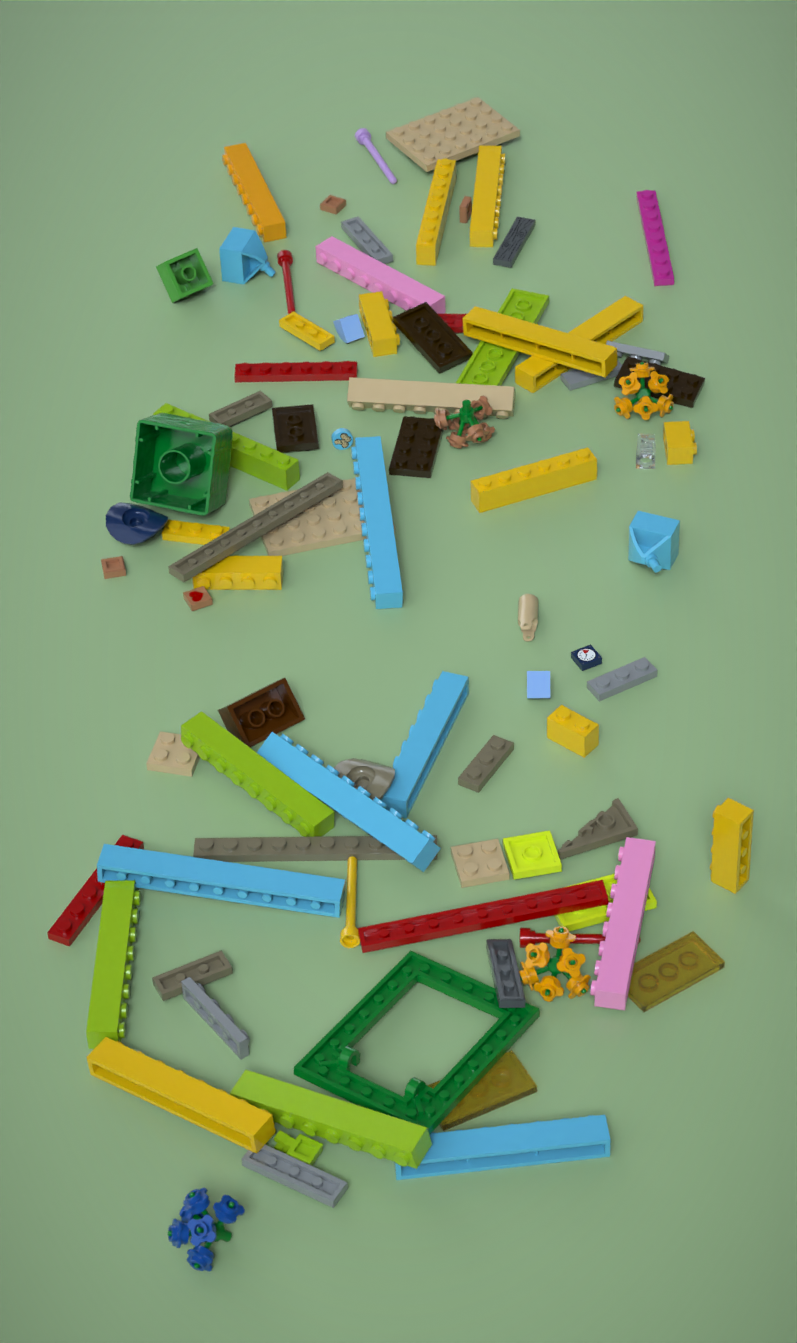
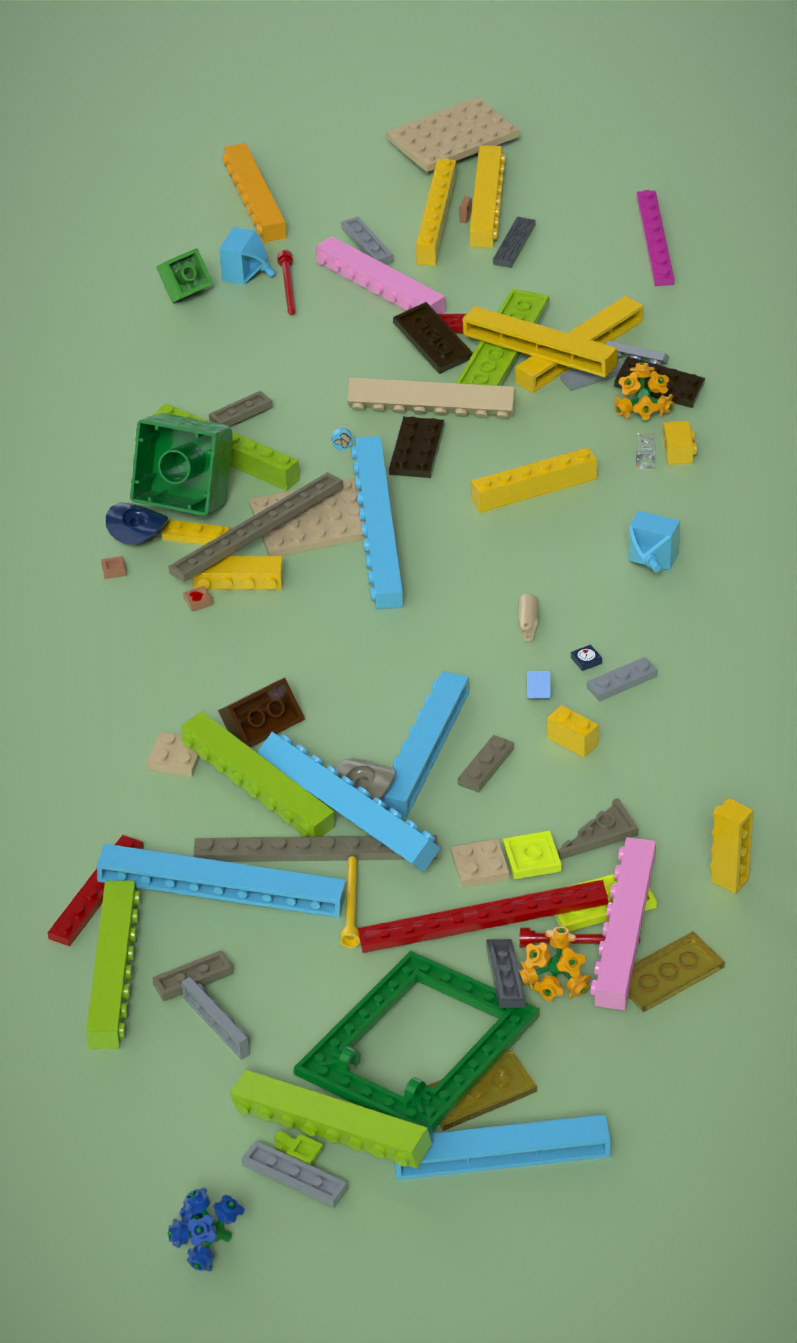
(181, 1094): yellow brick -> none
(295, 371): red plate -> none
(295, 428): dark brown plate -> none
(306, 331): yellow plate -> none
(333, 204): nougat tile -> none
(349, 328): light blue brick -> none
(364, 138): lavender piece -> none
(378, 324): yellow brick -> none
(464, 418): nougat plant -> none

